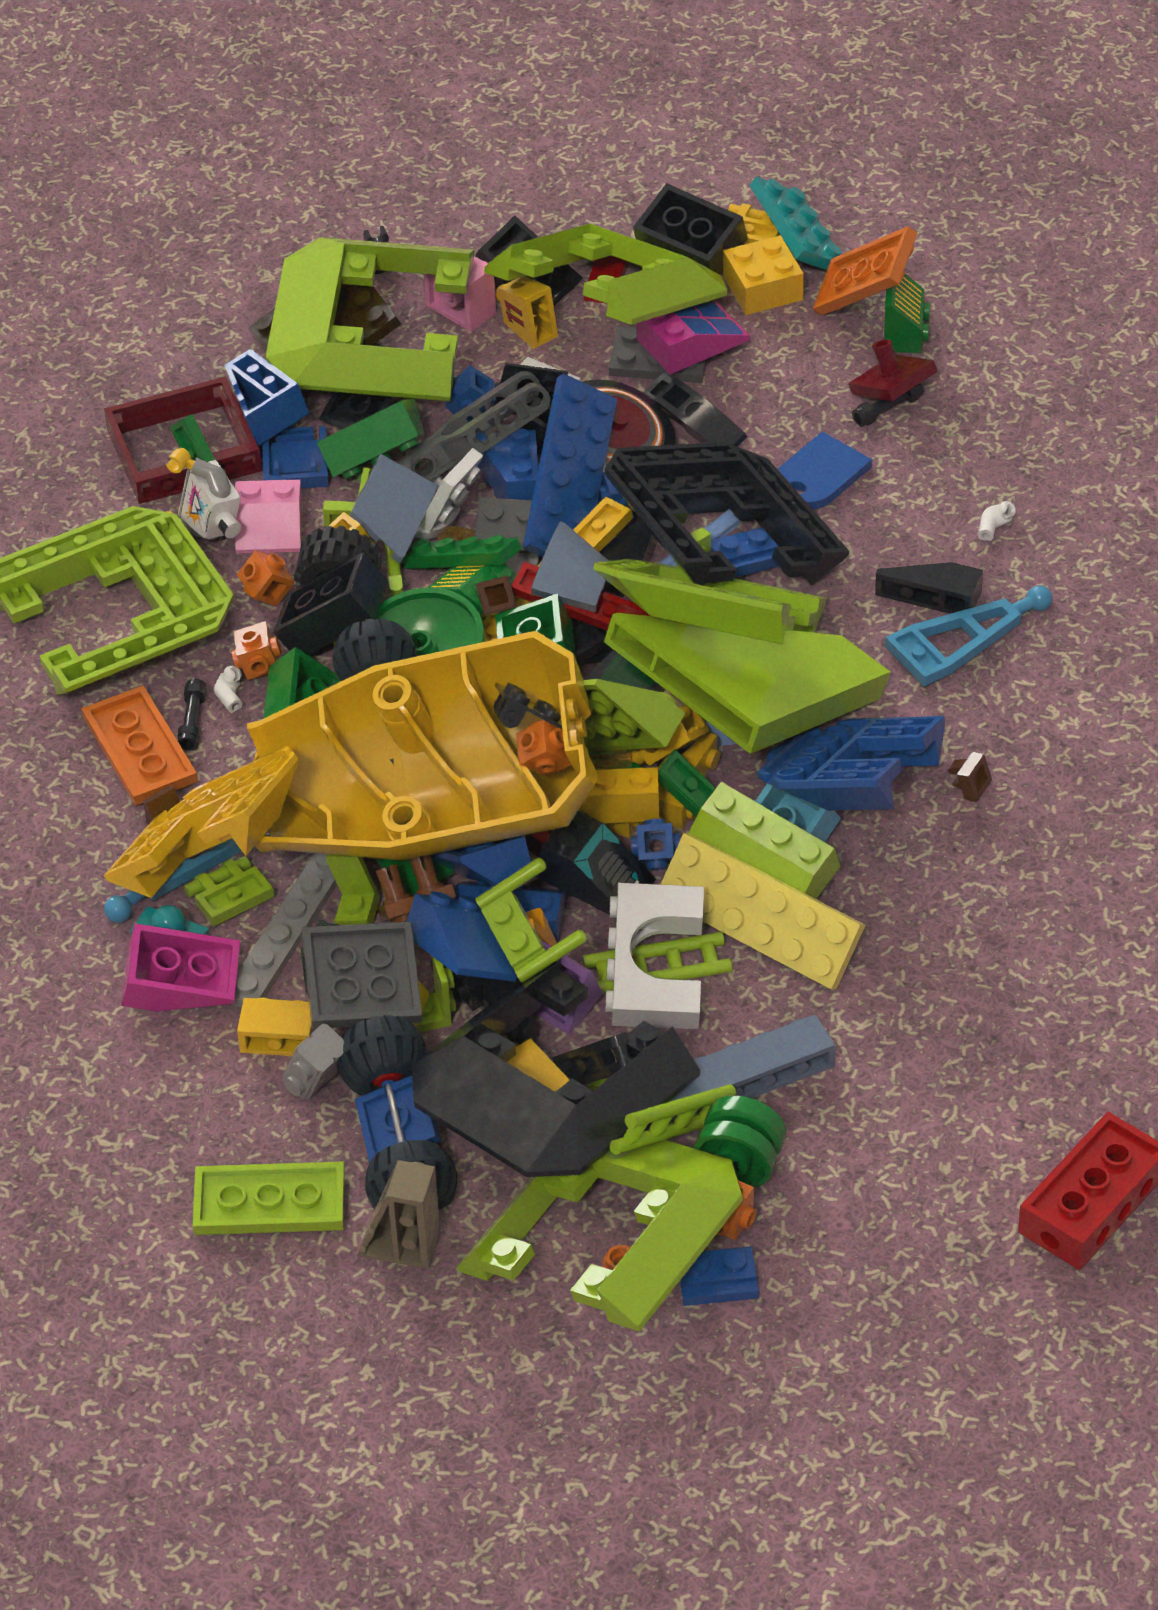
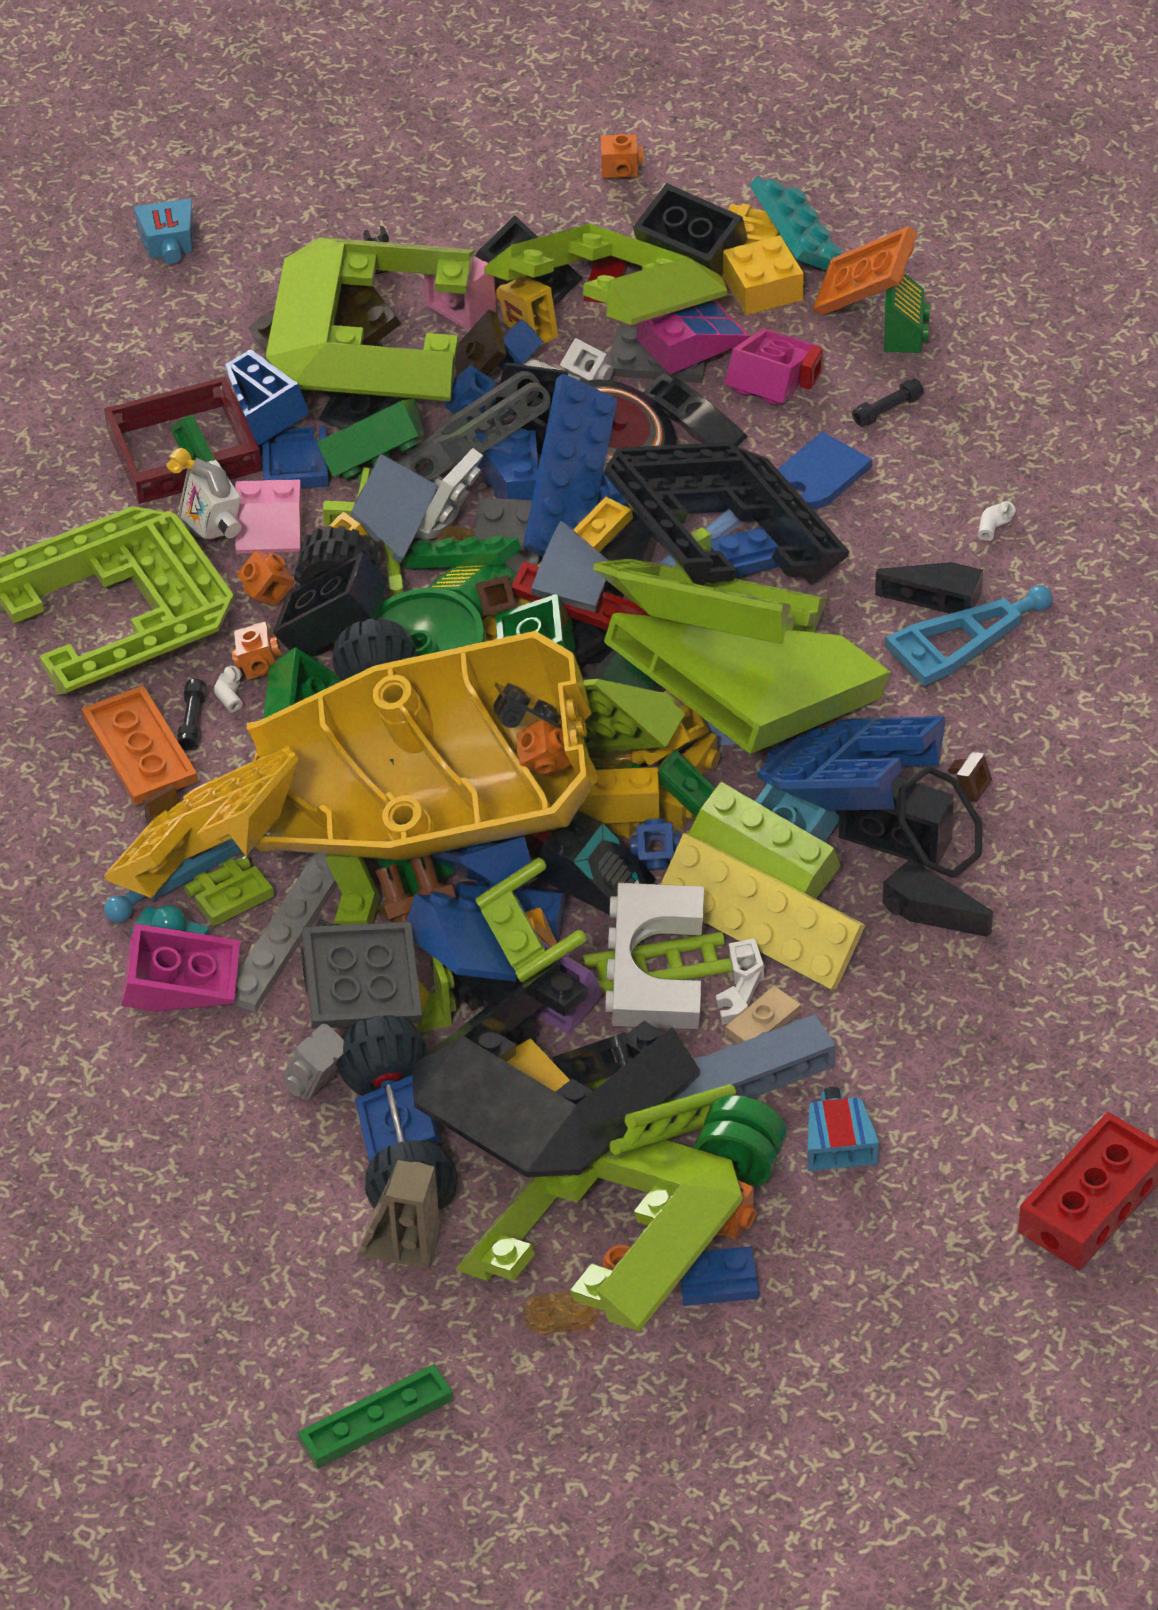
(166, 228): none -> dark azure torso
(269, 1198): lime plate -> none
(273, 1026): yellow brick -> none
(375, 1416): none -> green plate
(481, 346): none -> dark brown plate
(519, 343): none -> blue brick
(560, 1314): none -> clear yellow plate
(581, 356): none -> white brick
(620, 156): none -> orange brick
(742, 956): none -> white piece
(766, 1014): none -> tan plate
(767, 366): none -> dark pink slope
(811, 367): none -> red tile
(840, 1133): none -> dark azure torso
(892, 374): dark red tile -> none
(901, 817): none -> black piece
(926, 812): none -> black brick
(933, 901): none -> black slope

